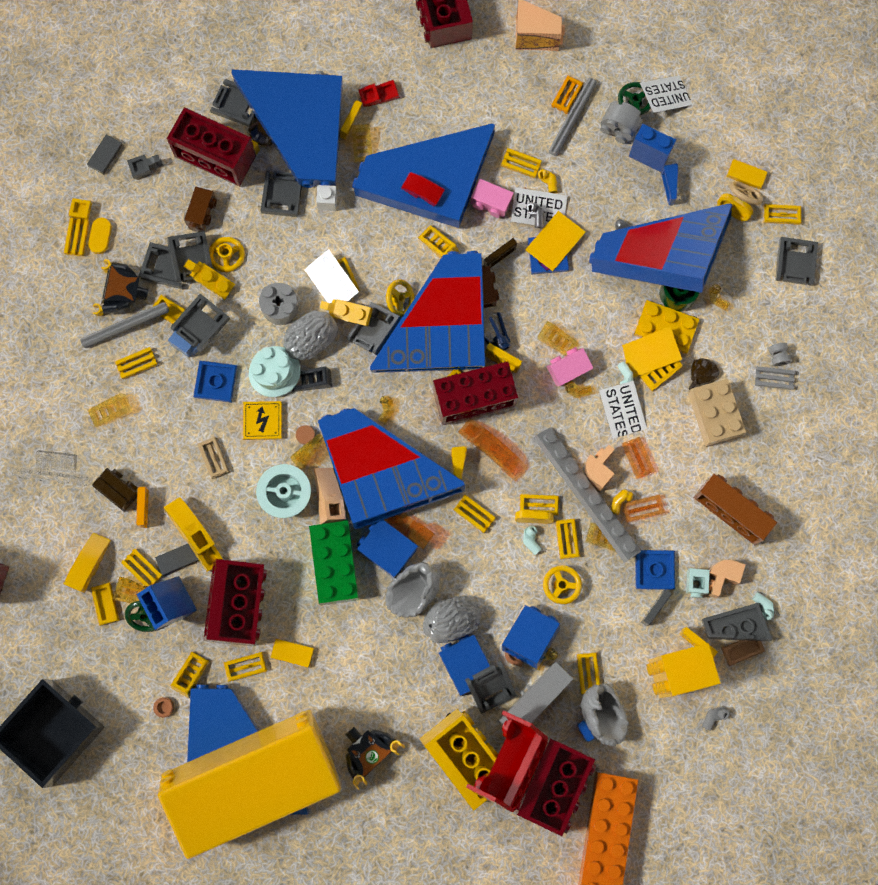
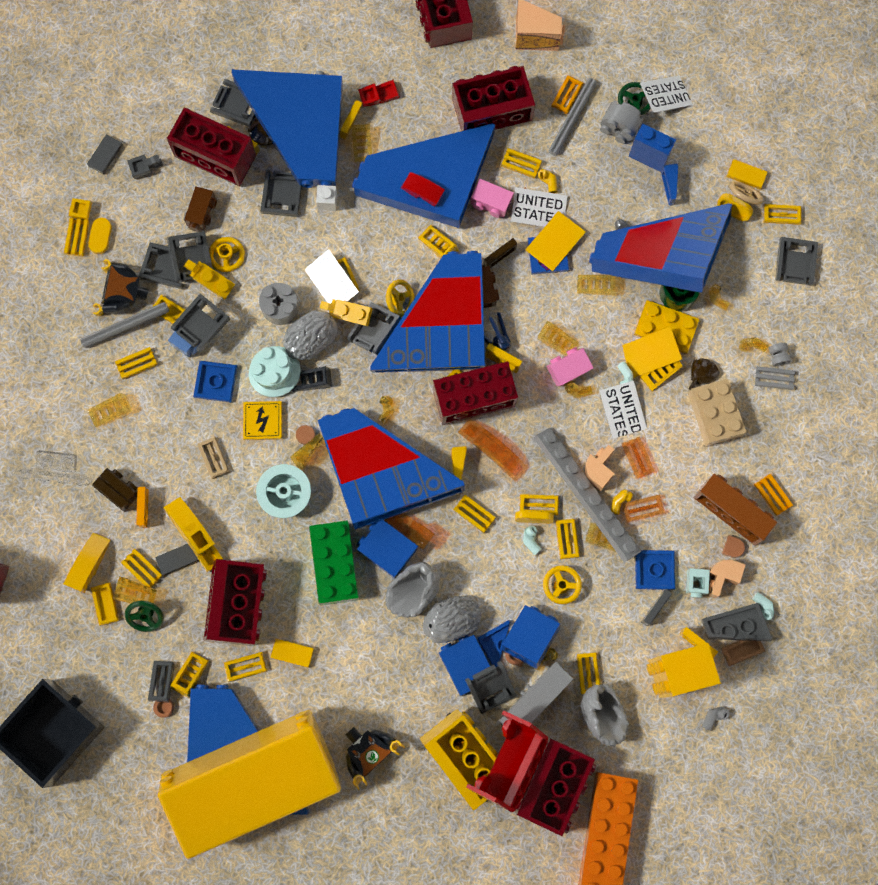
(159, 698): none -> dark grey tile
(166, 602): blue brick -> none
(328, 496): light nougat slope -> none
(492, 642): none -> blue tile
(494, 98): none -> dark red brick
(537, 212): flat silver arm -> none
(584, 730): blue tile -> none
(596, 291): none -> clear yellow slope
(733, 547): none -> nougat tile
(752, 342): none -> clear yellow arm
(782, 508): none -> light orange tile

